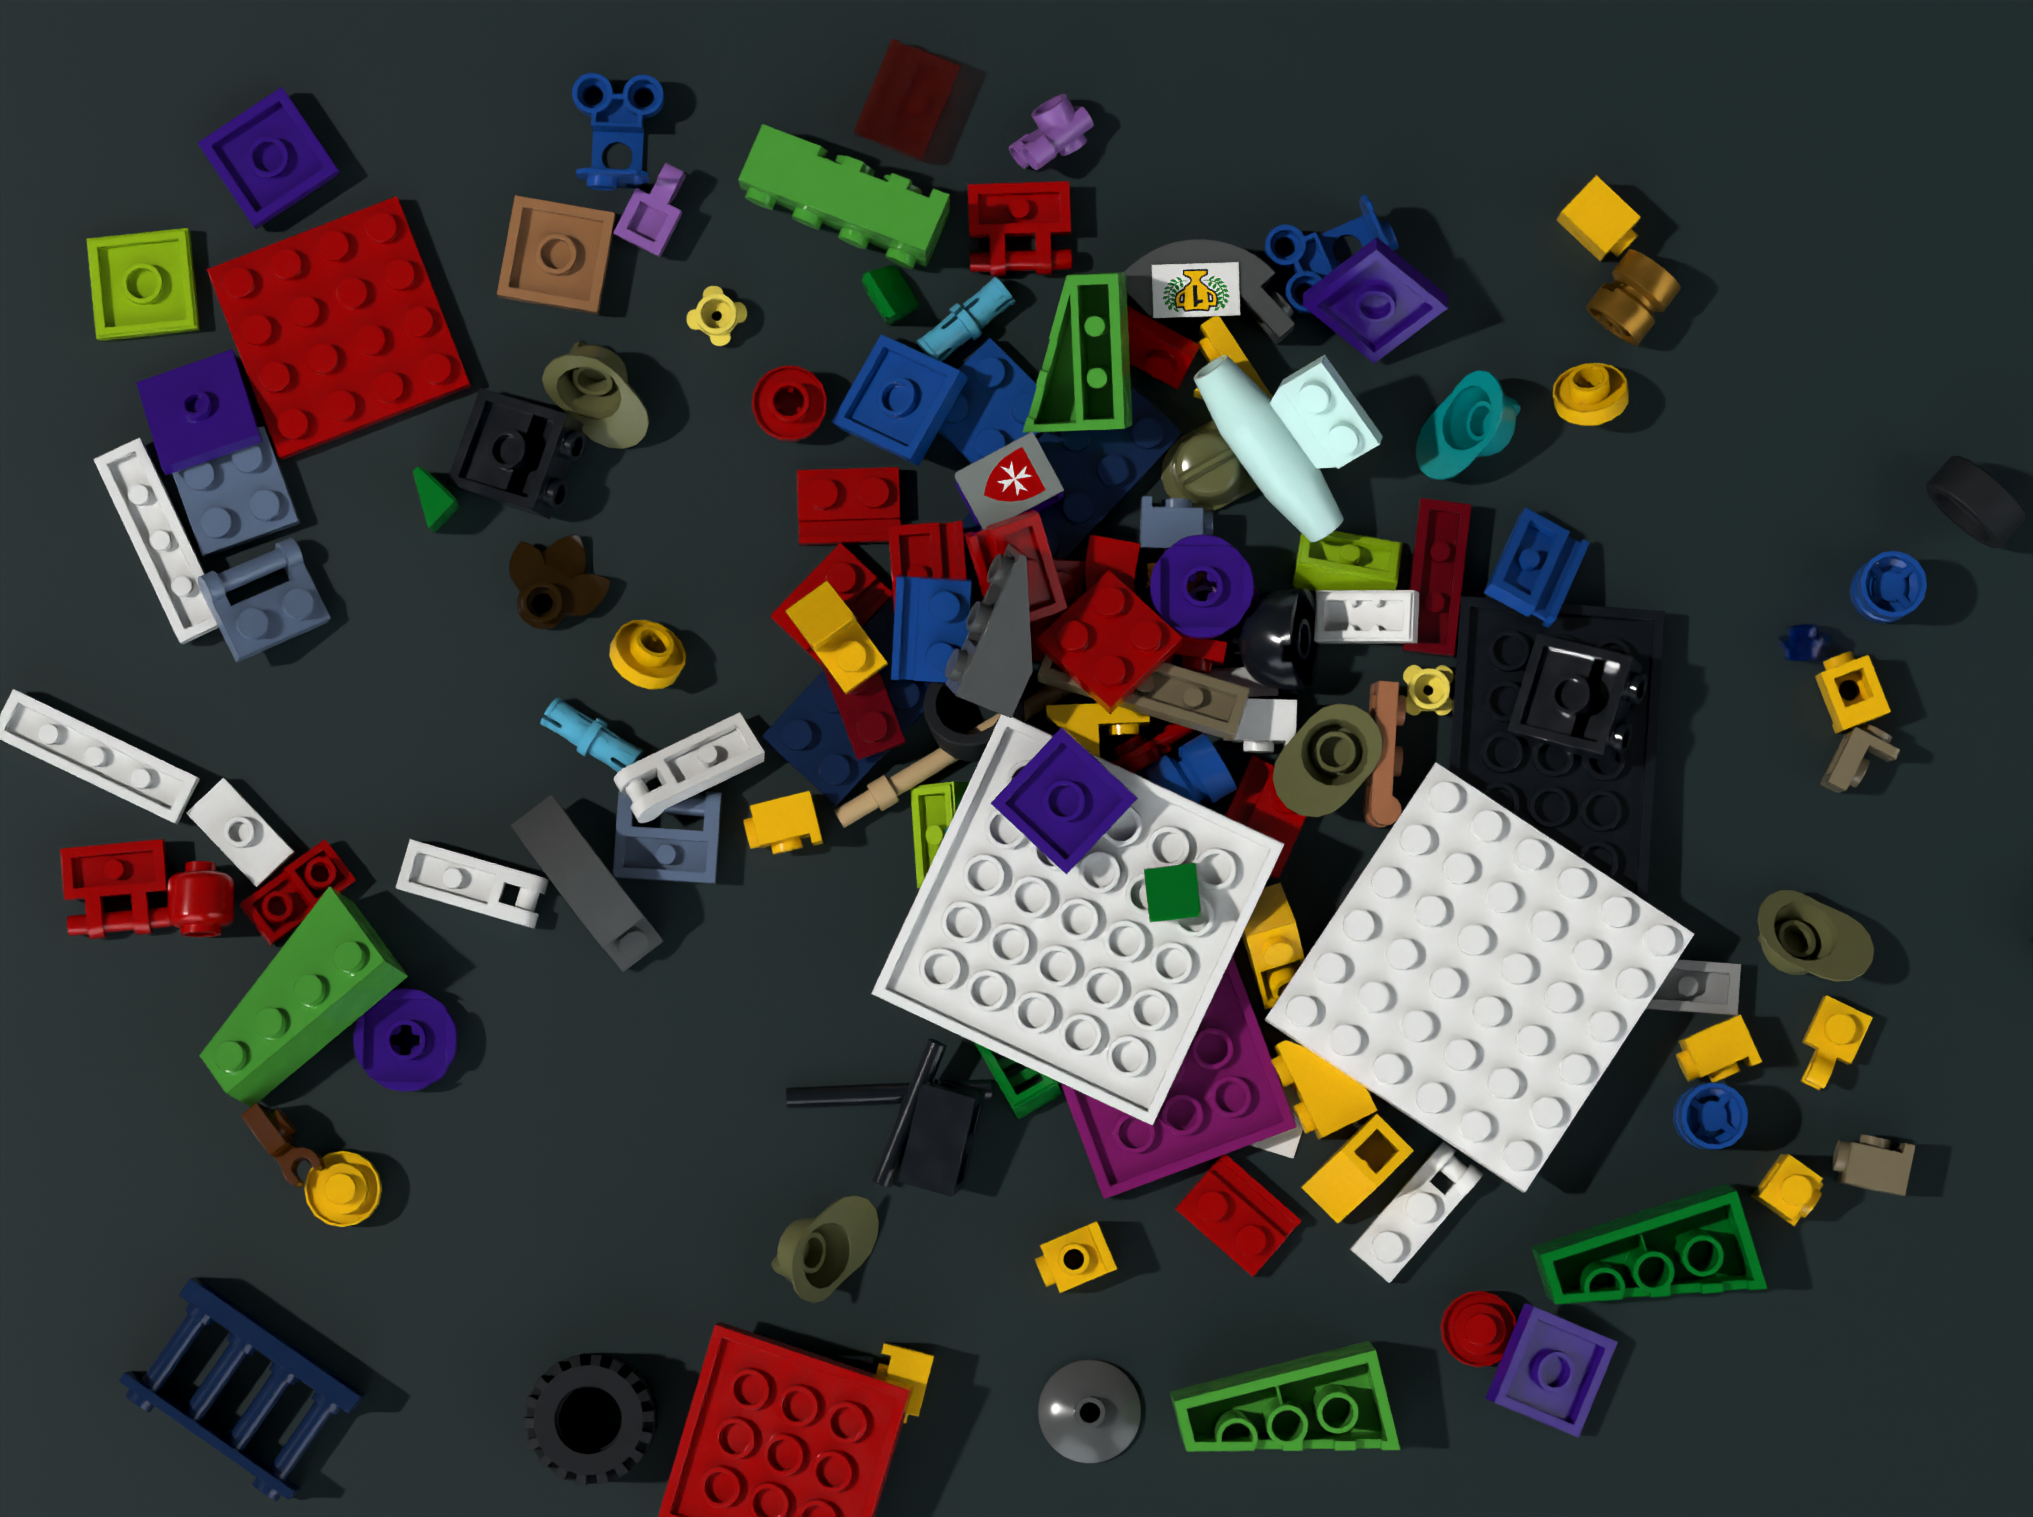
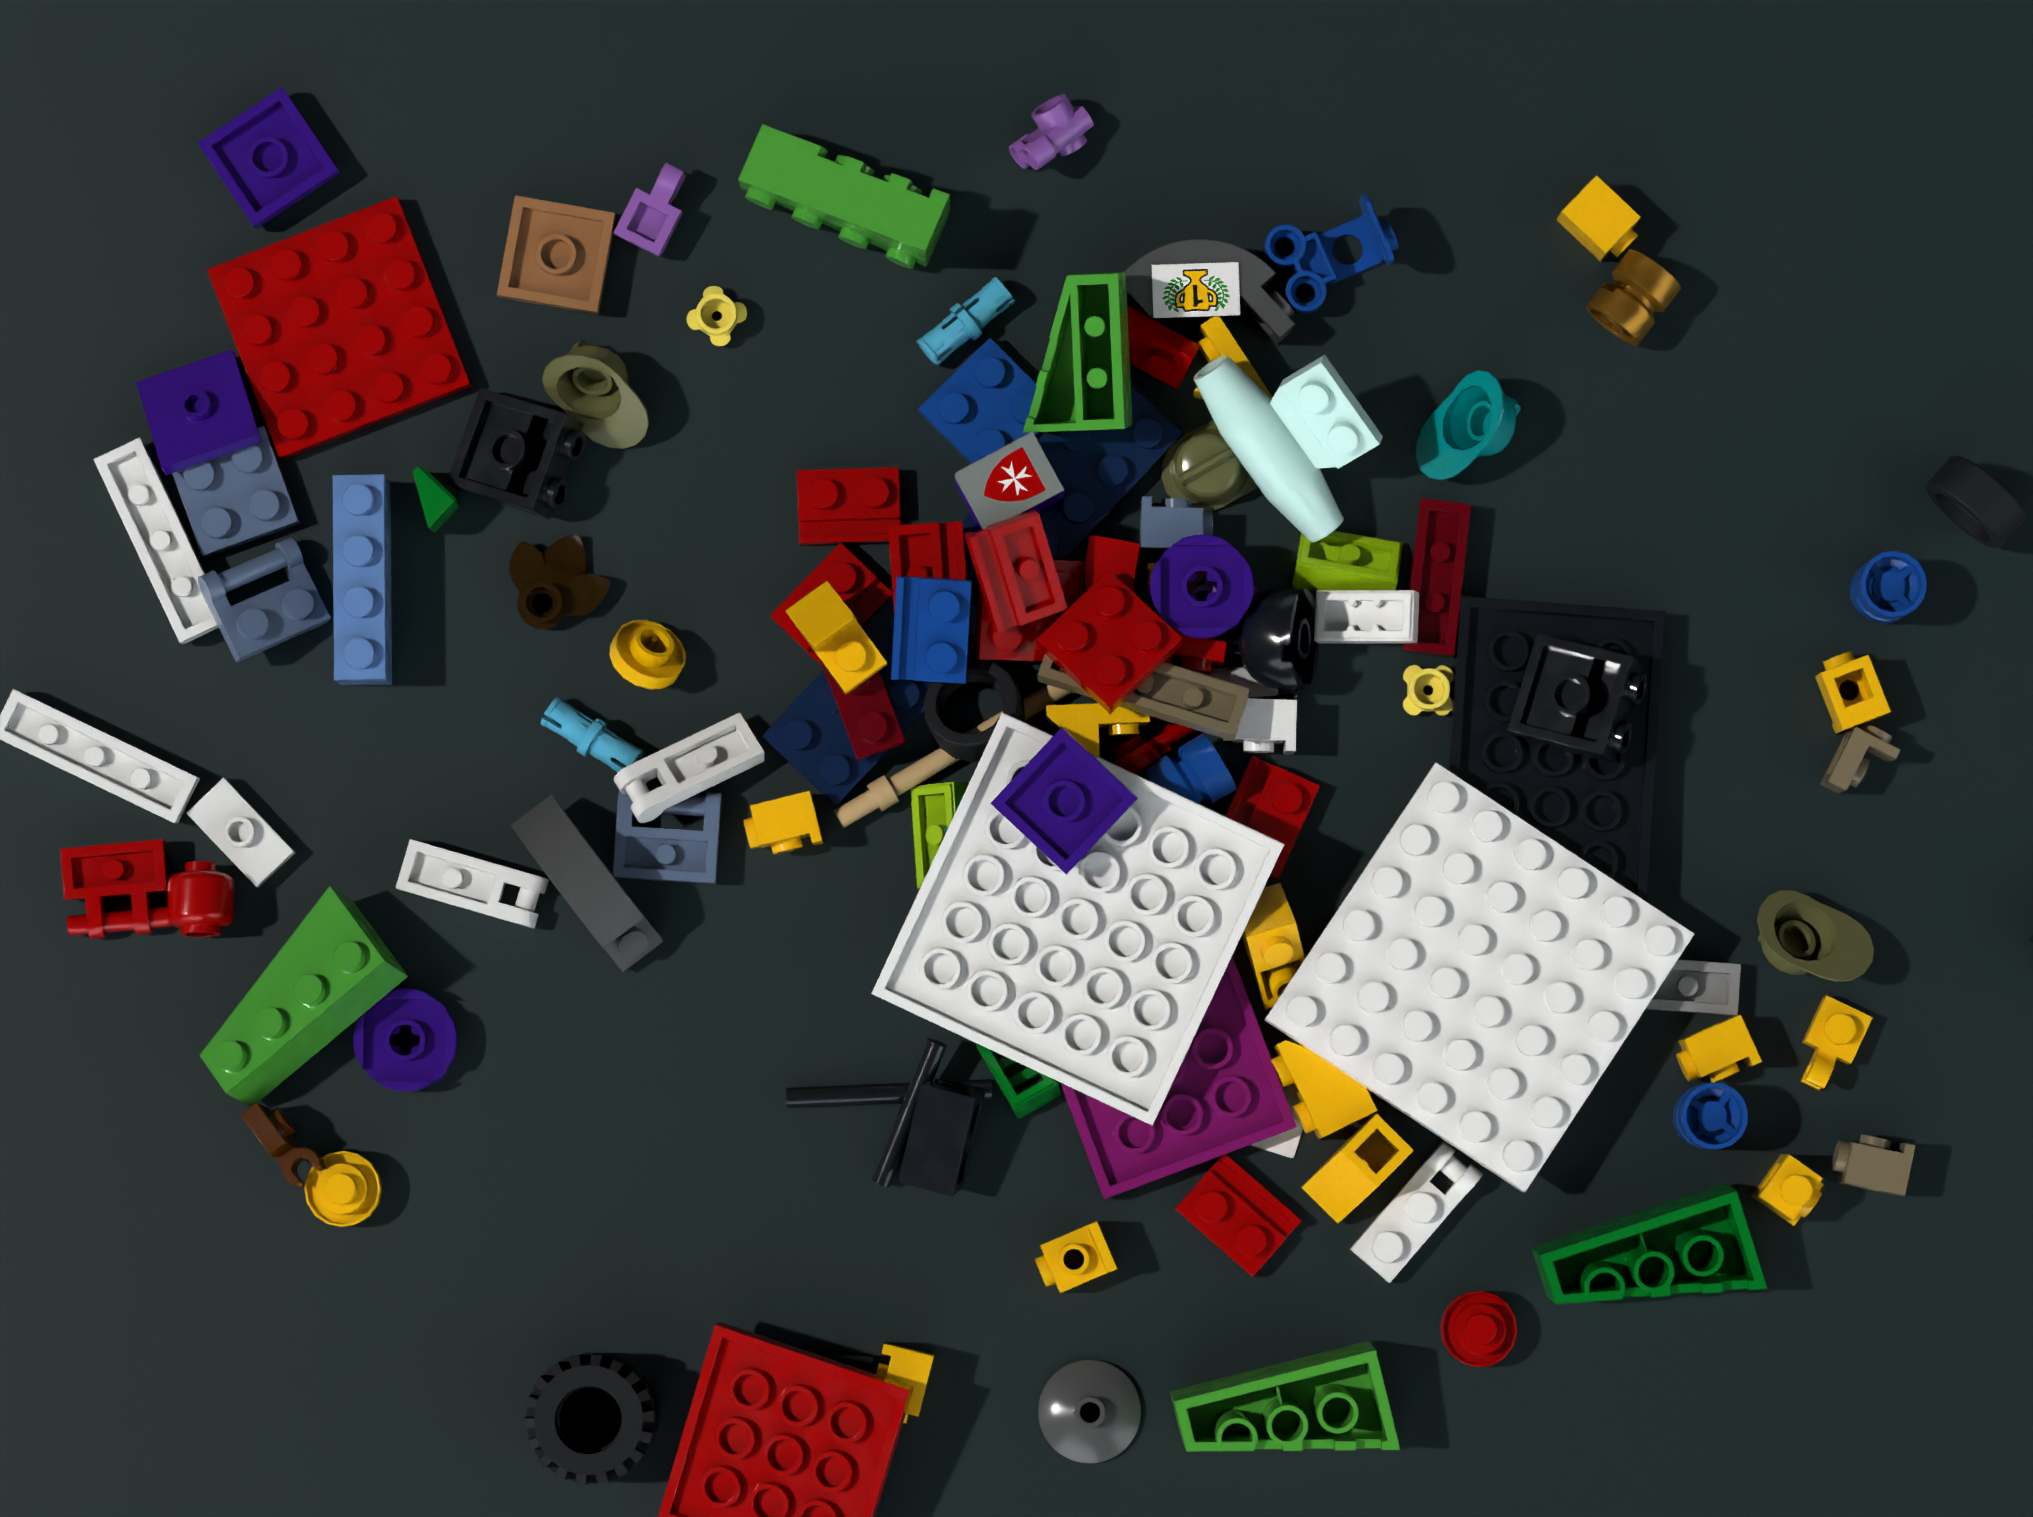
(143, 284): lime tile -> none
(287, 1368): dark blue fence -> none
(290, 896): red slope -> none
(362, 580): none -> medium blue brick
(616, 121): blue piece -> none
(789, 403): red plate -> none
(827, 1248): olive piece -> none
(889, 293): green slope -> none
(899, 400): blue plate -> none
(907, 100): clear red plate -> none
(997, 651): dark grey slope -> none
(1017, 211): red plate -> none
(1172, 892): green slope -> none
(1327, 760): olive piece -> none
(1375, 300): dark purple plate -> none
(1387, 711): nougat plate -> none
(1536, 567): blue plate -> none
(1551, 1370): dark purple plate -> none
(1590, 394): yellow plate -> none
(1804, 642): clear blue plate -> none

